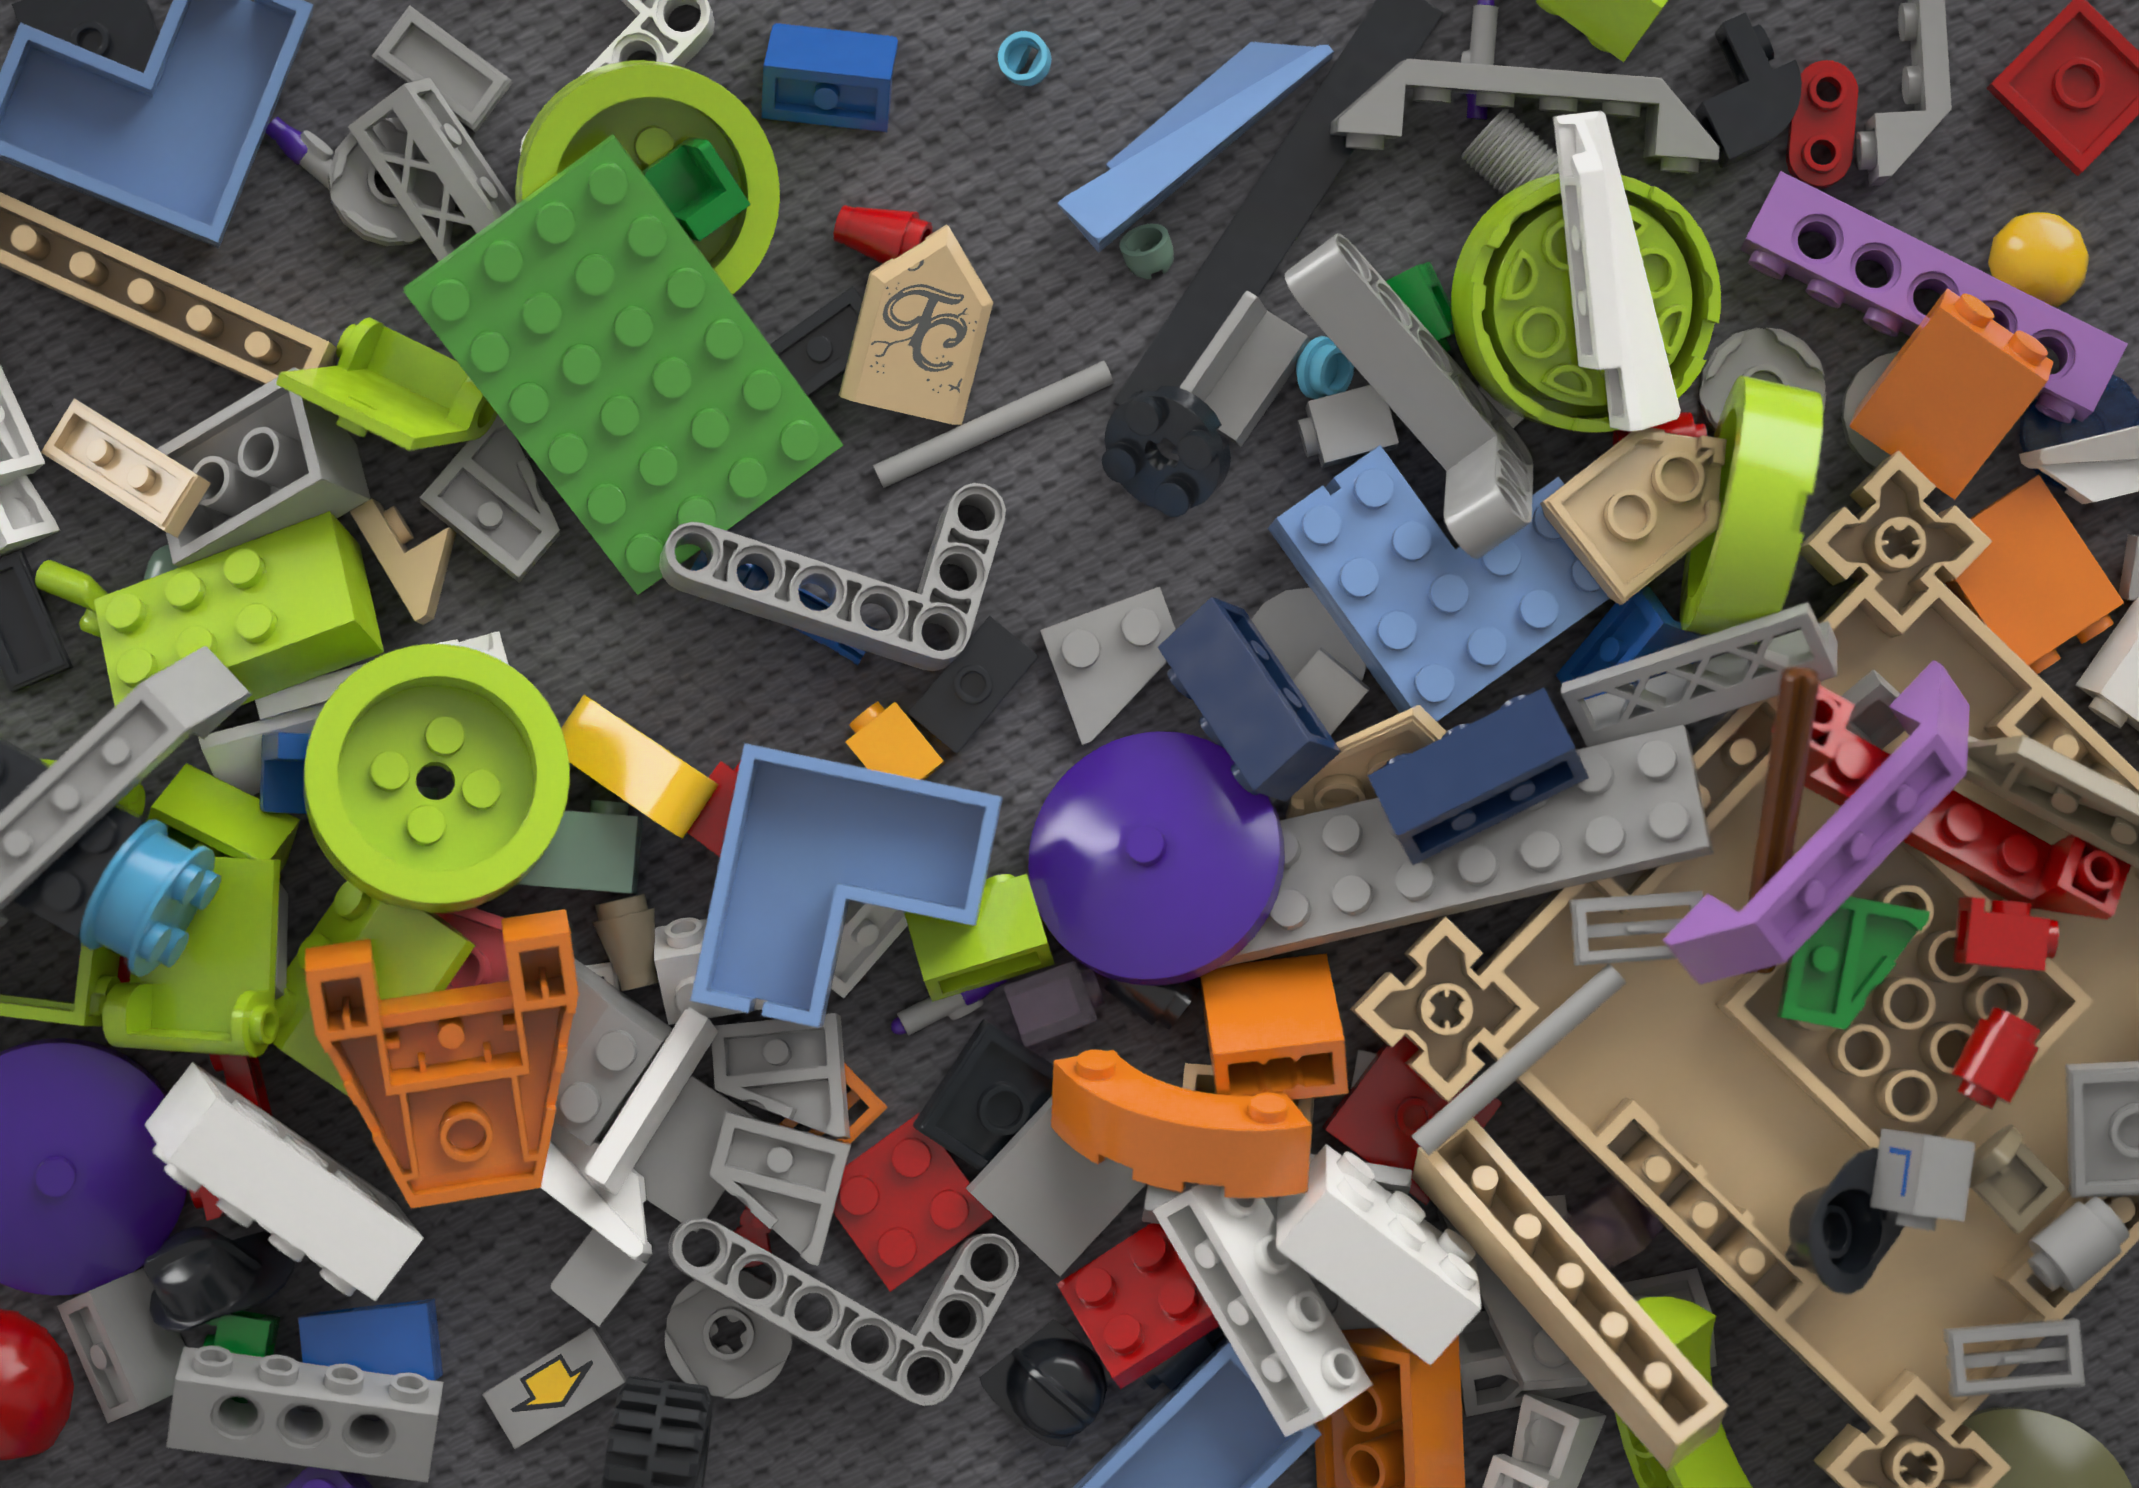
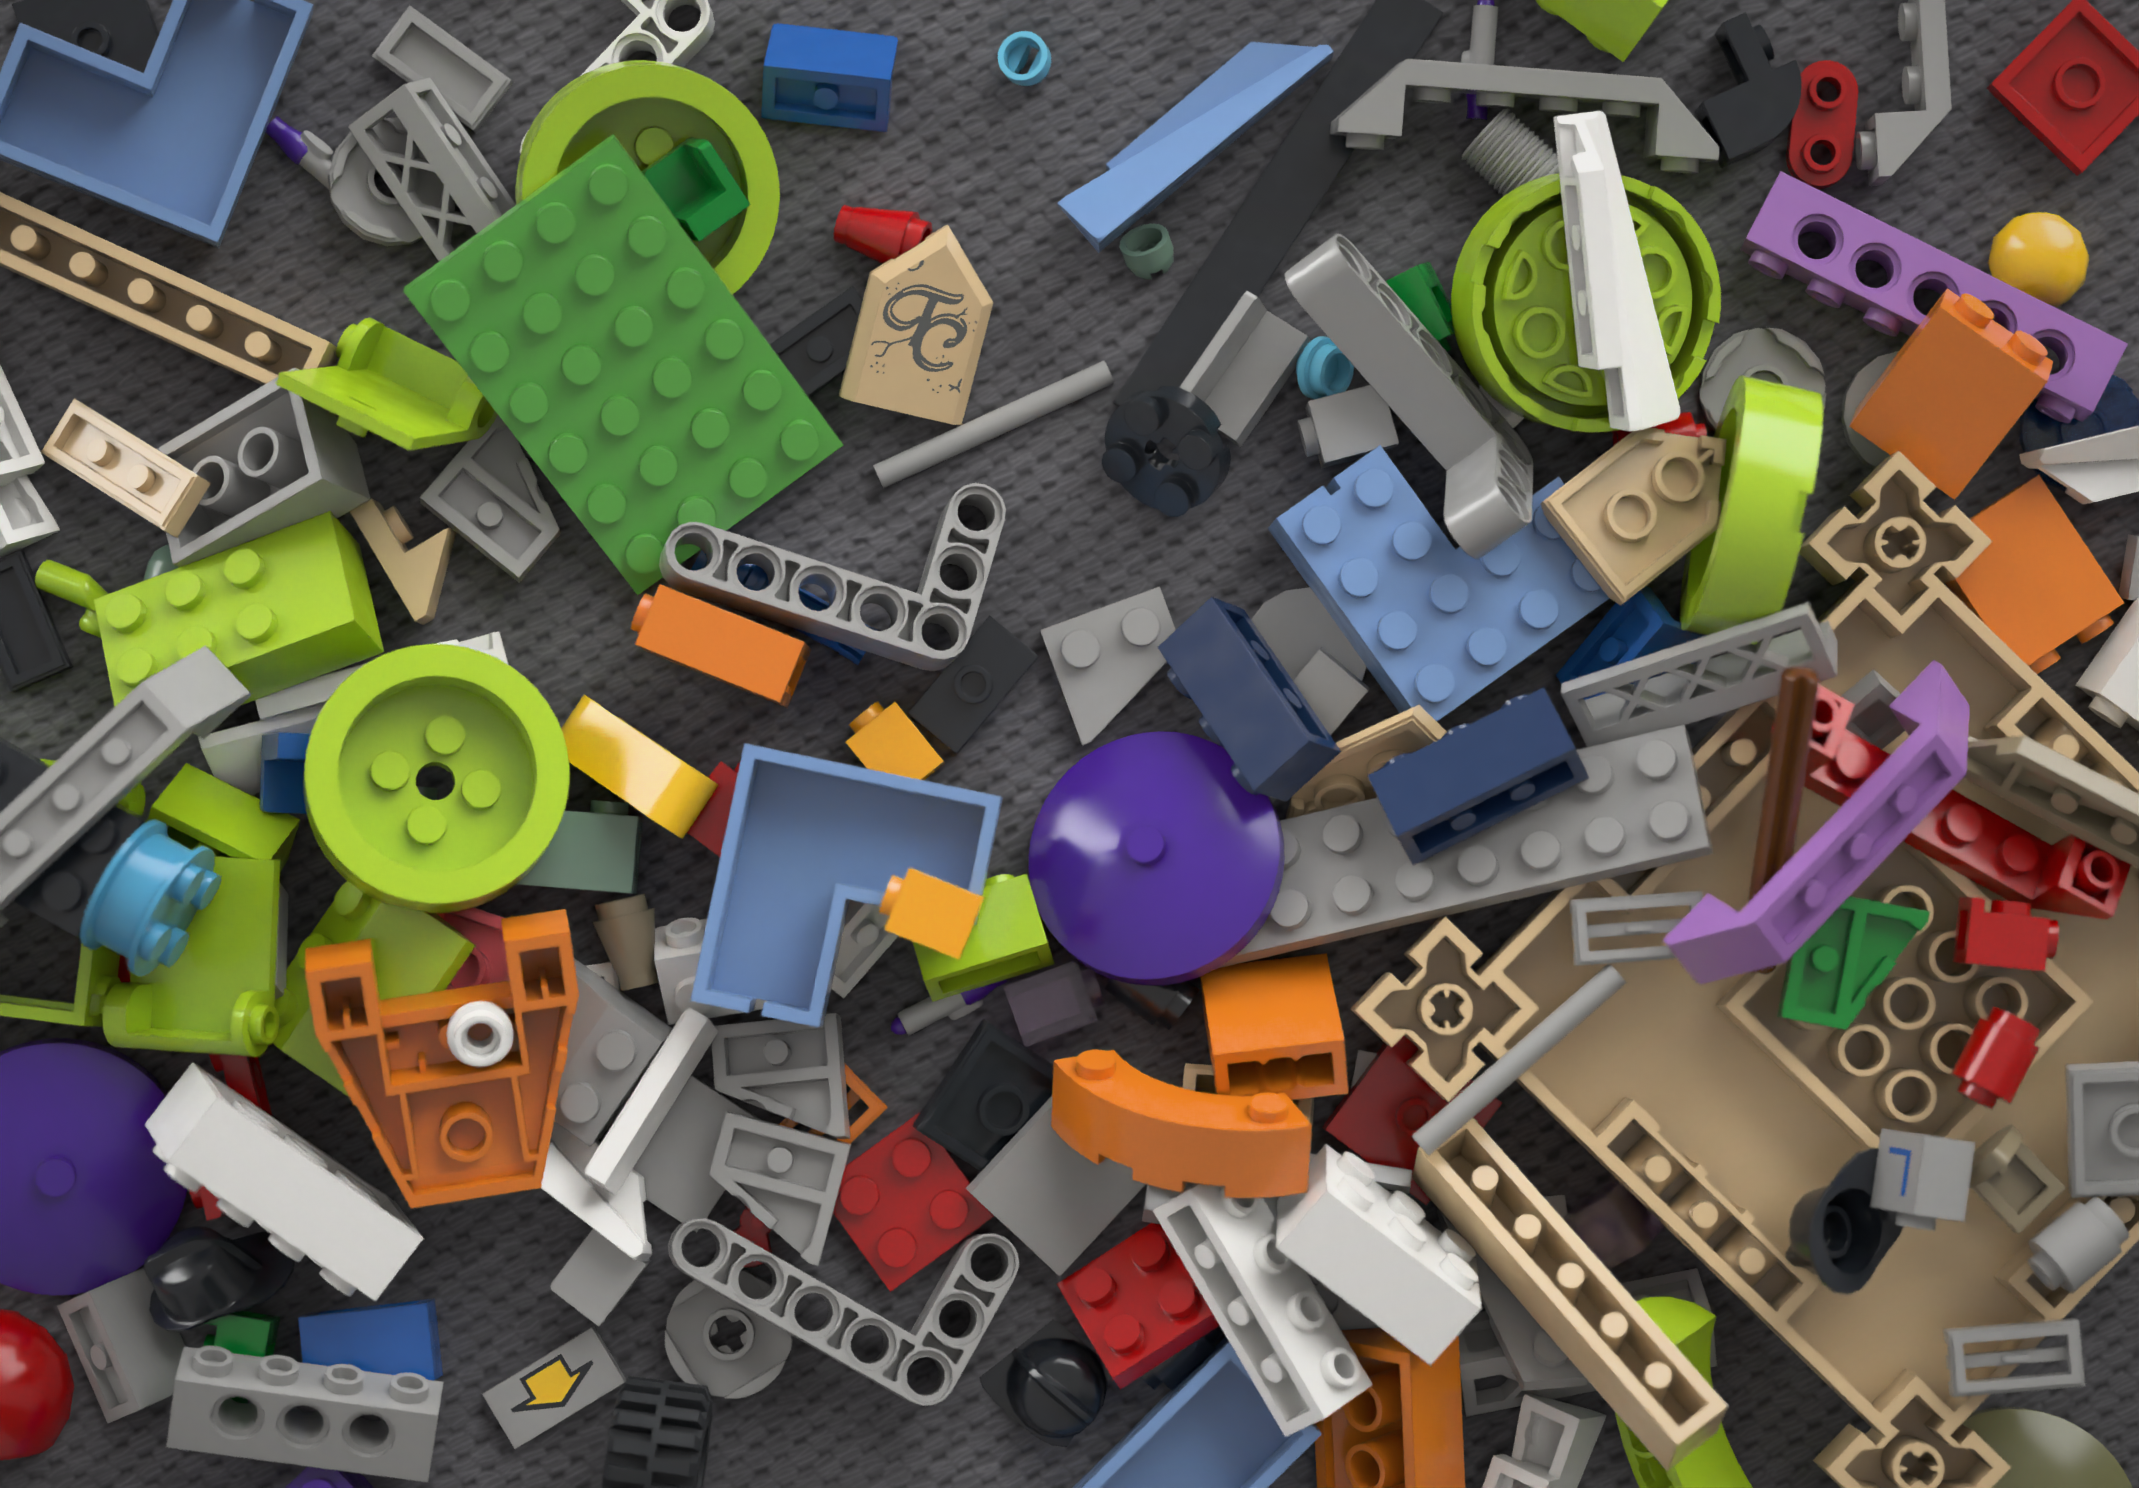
(480, 1052): none -> white plate
(720, 644): none -> orange brick
(930, 911): none -> light orange brick

